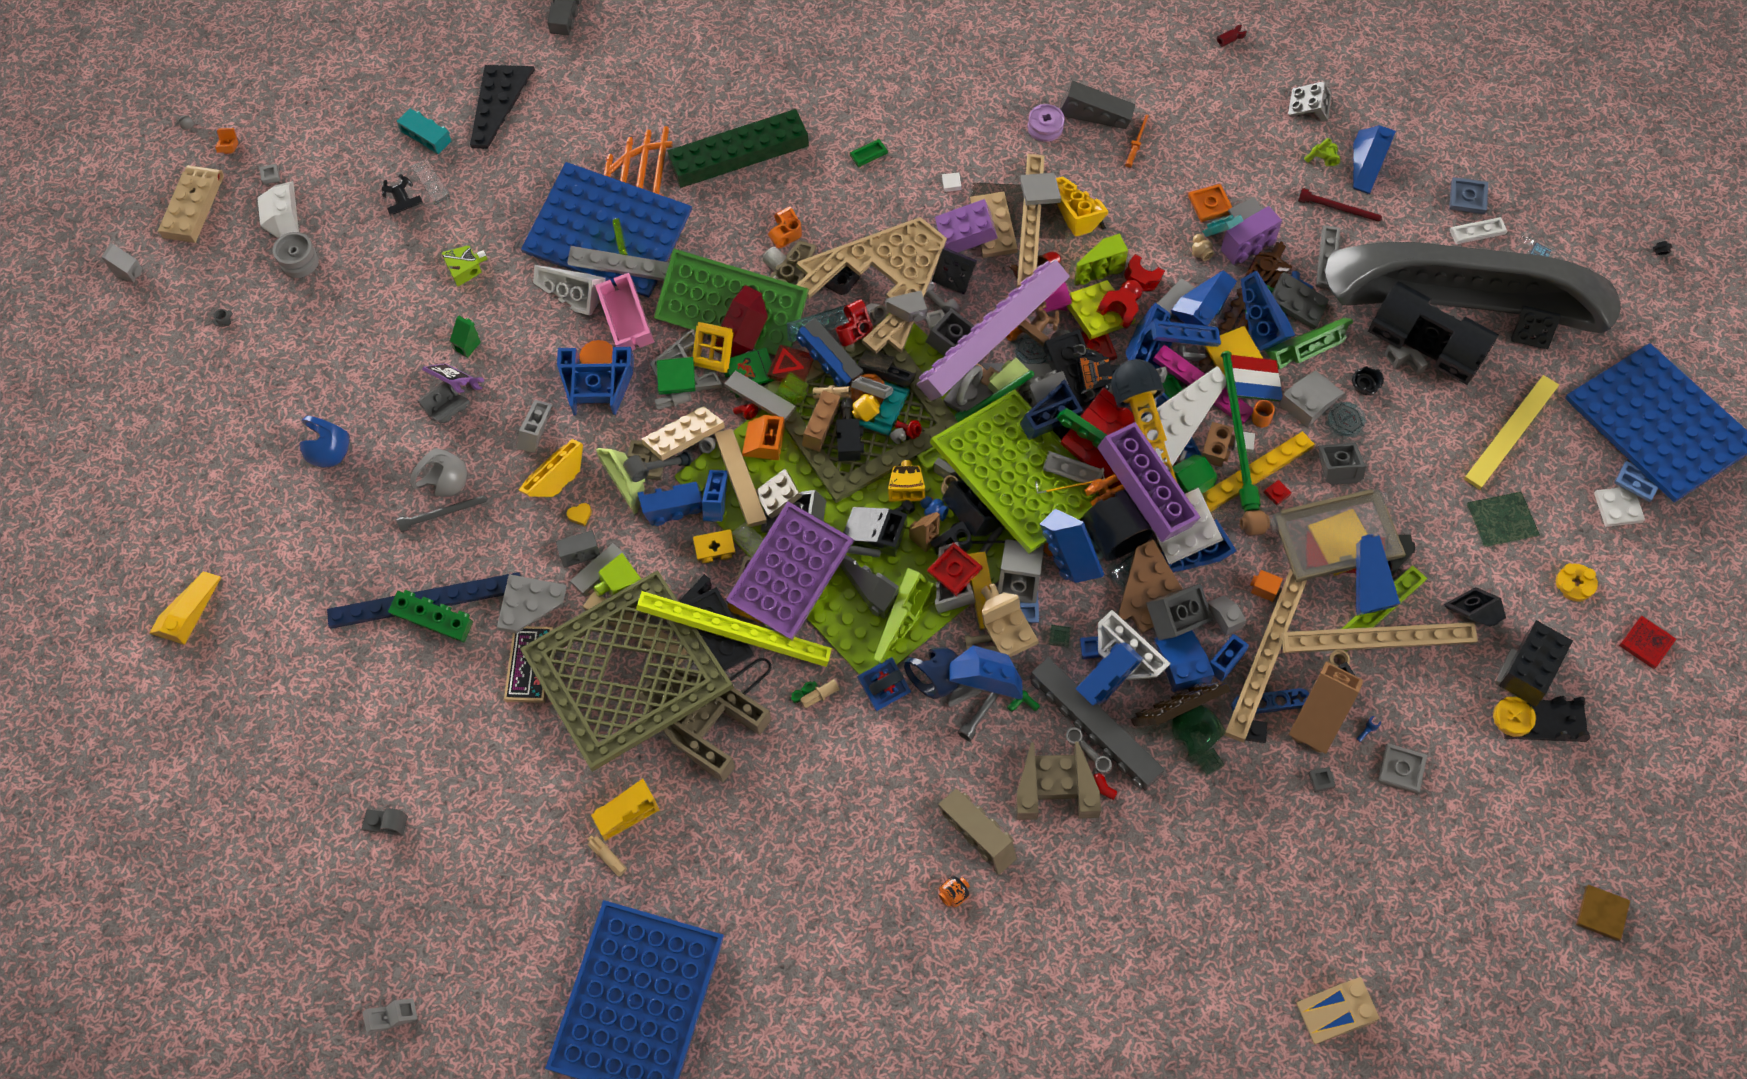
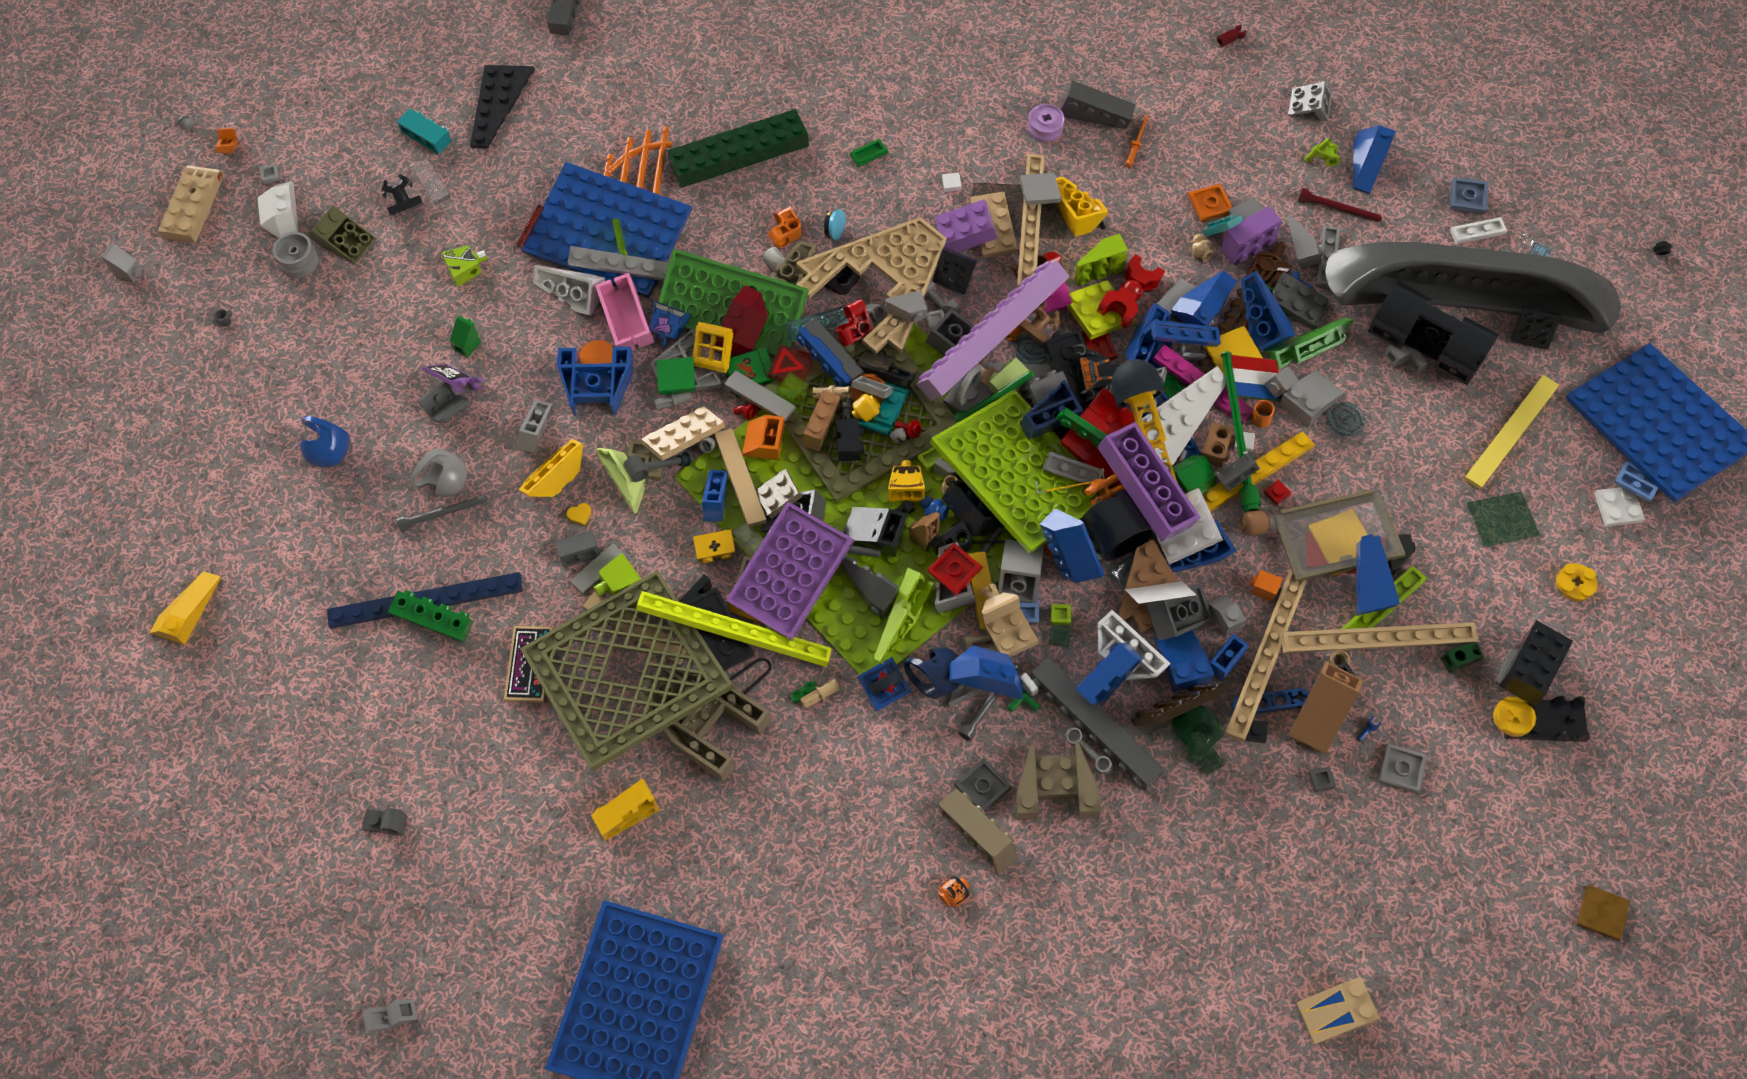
(342, 235): none -> olive slope
(527, 602): light grey plate -> none
(529, 227): none -> clear red tile
(606, 855): tan piece -> none
(667, 322): none -> torso
(671, 504): blue wedge -> none
(834, 224): none -> medium azure piece
(983, 785): none -> dark grey tile
(1029, 685): none -> white tile
(1061, 614): none -> lime plate
(1089, 647): blue plate -> none
(1103, 786): red arm -> none
(1160, 592): none -> white sticker
(1238, 471): none -> dark grey hinge
(1281, 382): none -> light grey brick
(1305, 245): none -> light grey slope
(1342, 463): dark grey slope -> none
(1367, 380): black hair -> none
(1461, 657): none -> dark green leg
(1478, 606): black slope -> none
(1647, 642): red tile -> none

